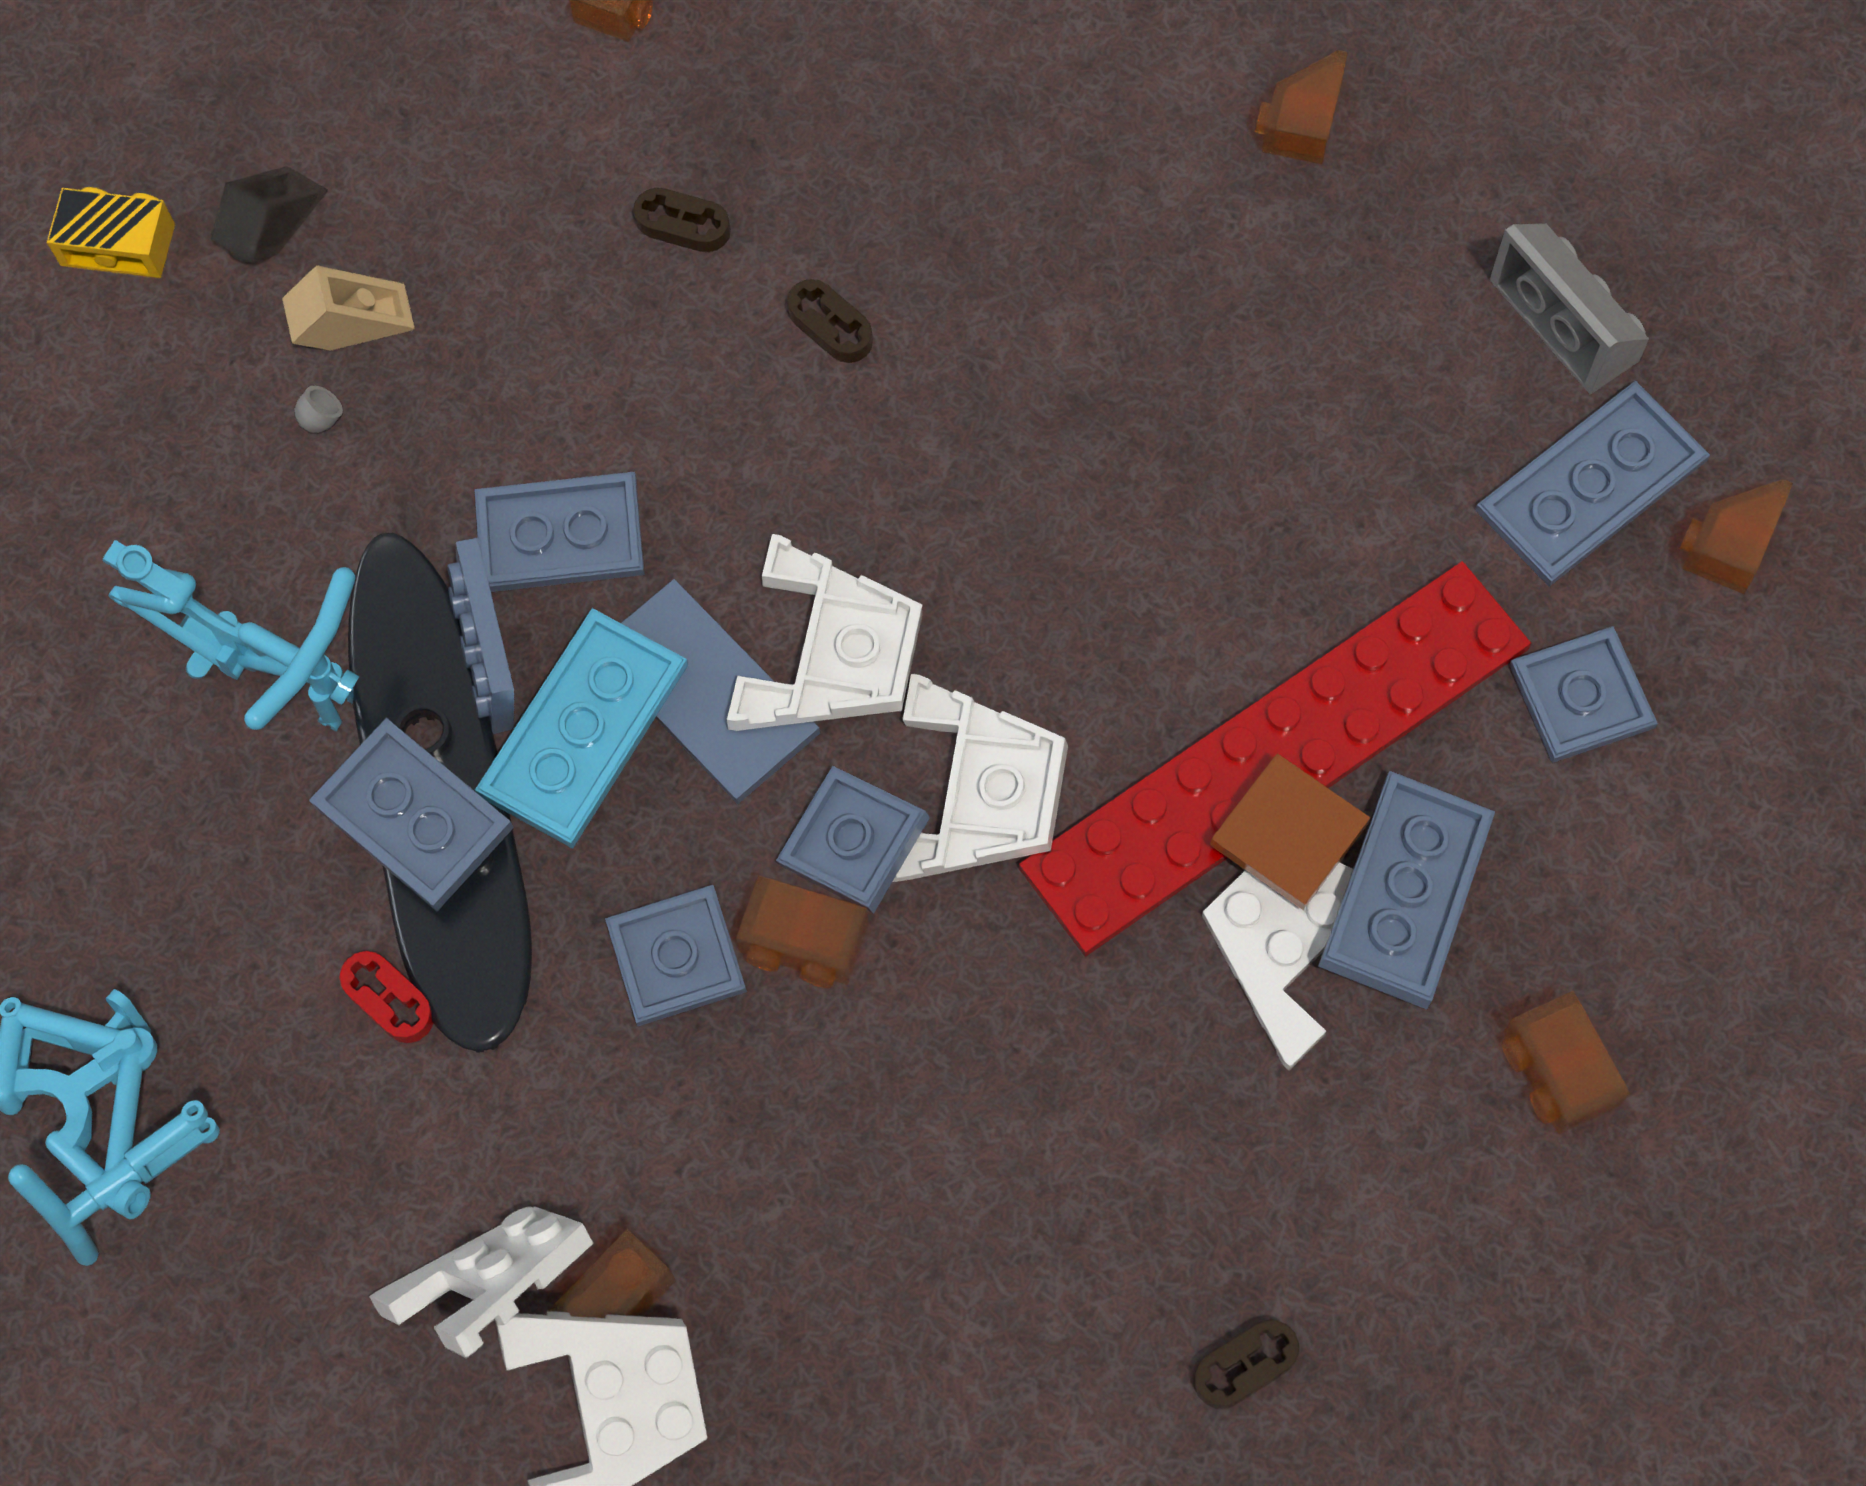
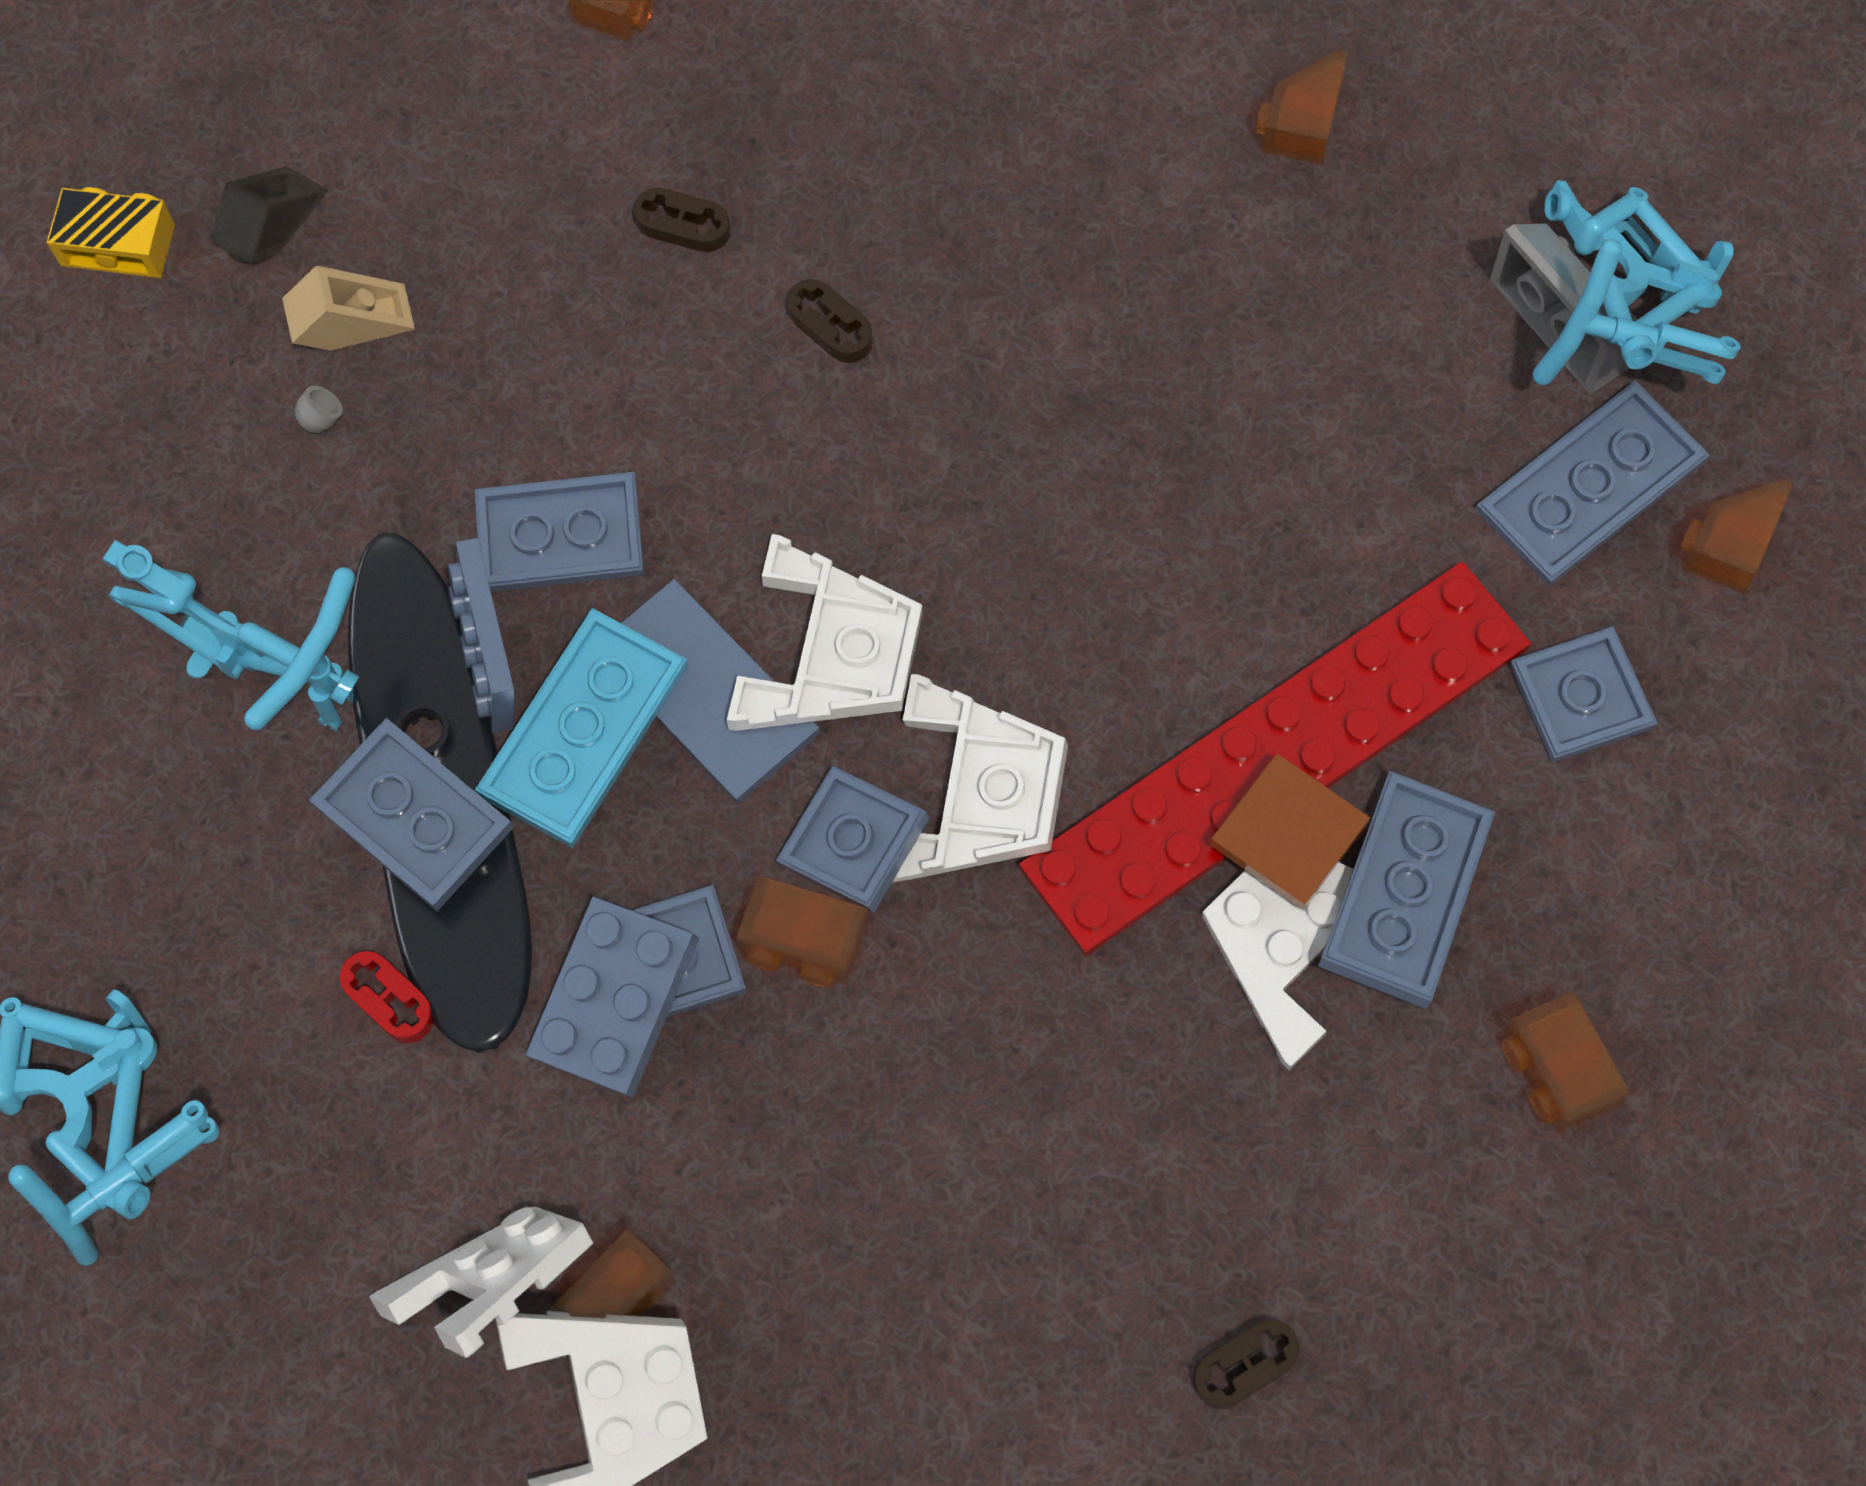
(612, 996): none -> sand blue plate
(1672, 266): none -> medium azure piece

